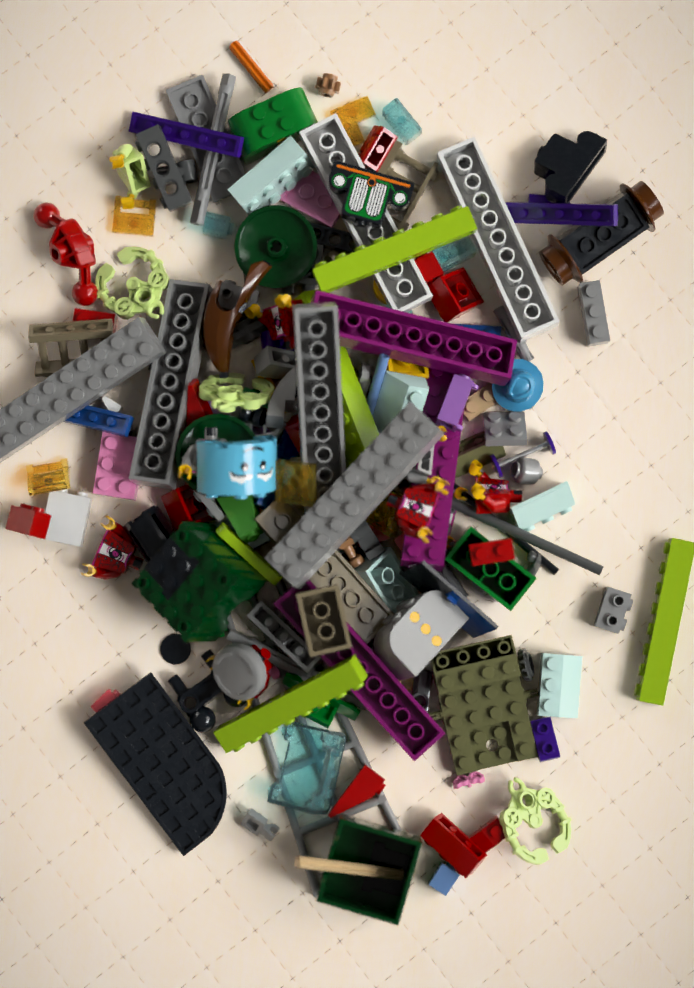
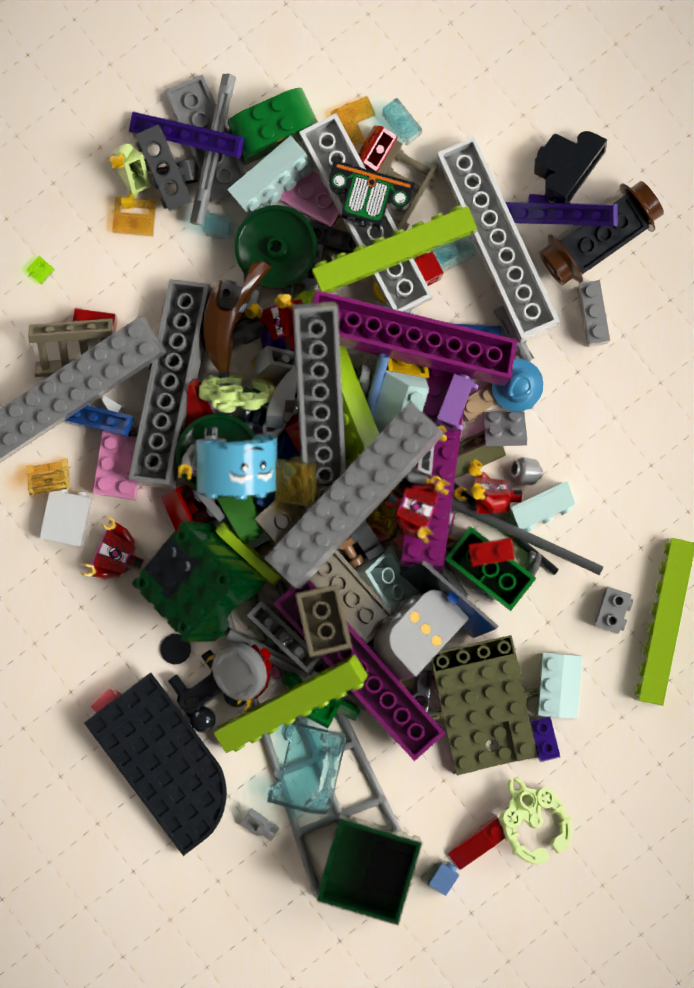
(28, 520): red brick -> none
(40, 270): none -> clear neon green tile
(70, 248): red piece -> none
(138, 290): yellowish green piece -> none
(149, 531): black cylinder -> none
(252, 68): orange axle -> none
(328, 85): medium nougat gear -> none
(349, 868): tan axle -> none
(361, 788): red slope -> none
(453, 845): red brick -> none
(454, 294): red slope -> none
(472, 778): bright pink piece -> none
(526, 664): dark grey gear -> none
(548, 443): axle -> none

